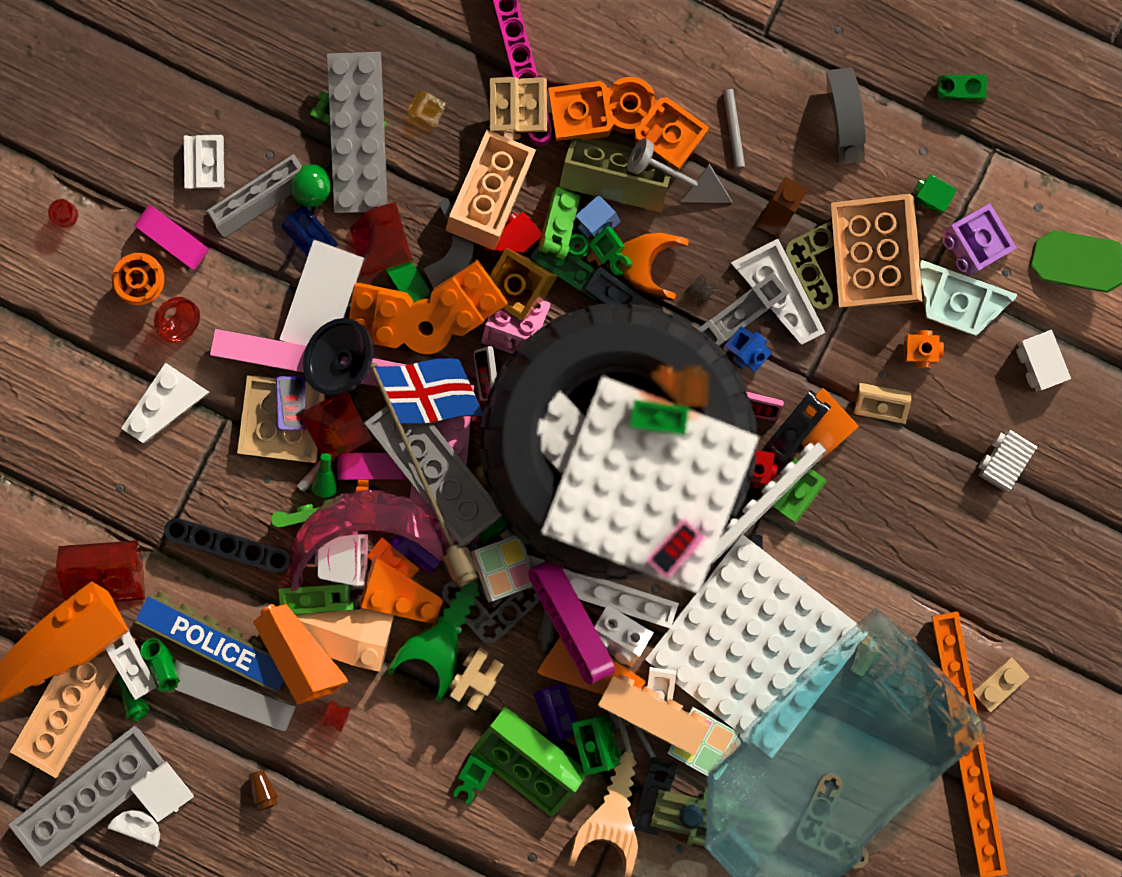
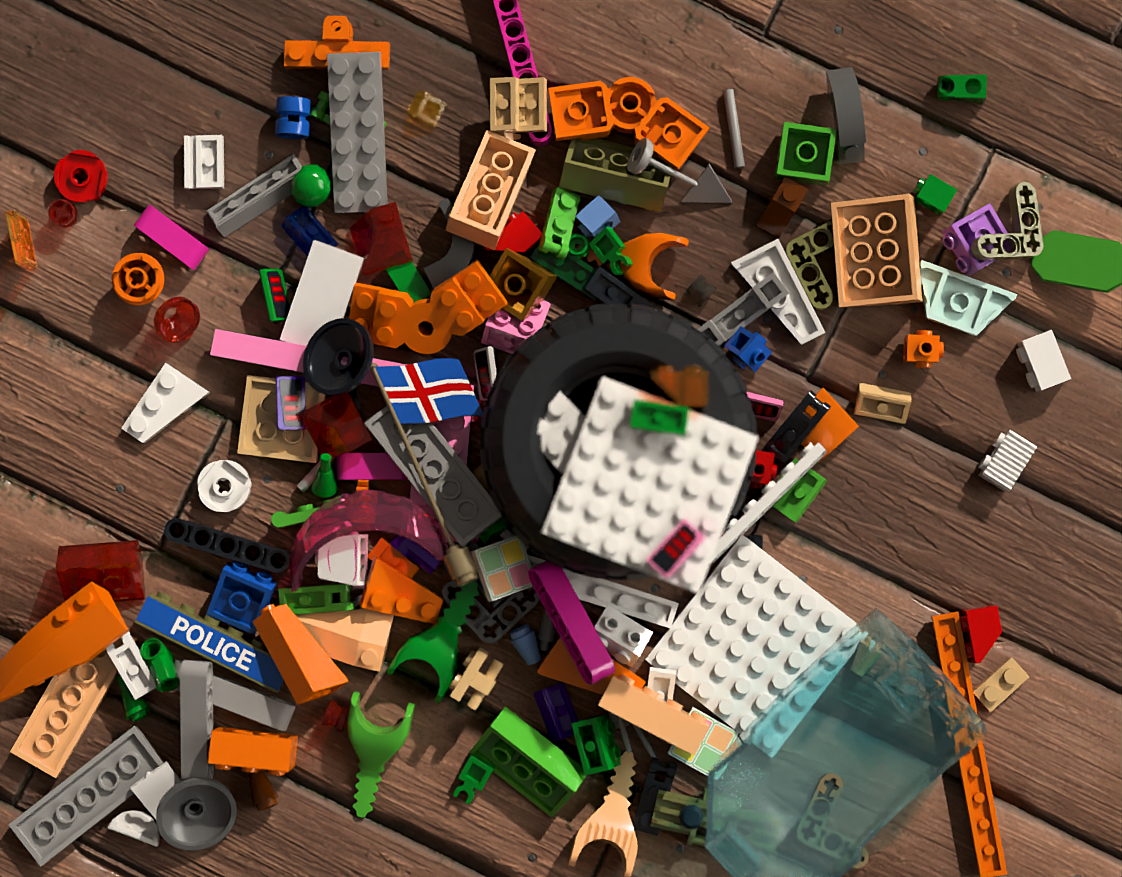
(21, 240): none -> clear orange tile
(72, 164): none -> red plate
(196, 718): none -> light grey beam
(198, 825): none -> dark grey dish
(239, 484): none -> white plate
(241, 596): none -> blue plate
(253, 750): none -> orange brick
(275, 294): none -> slope
(292, 108): none -> blue wheel
(313, 54): none -> orange plate
(374, 748): none -> bright green animal
(525, 643): none -> medium blue cone
(805, 153): none -> bright green brick
(981, 629): none -> red slope
(1017, 239): none -> olive beam

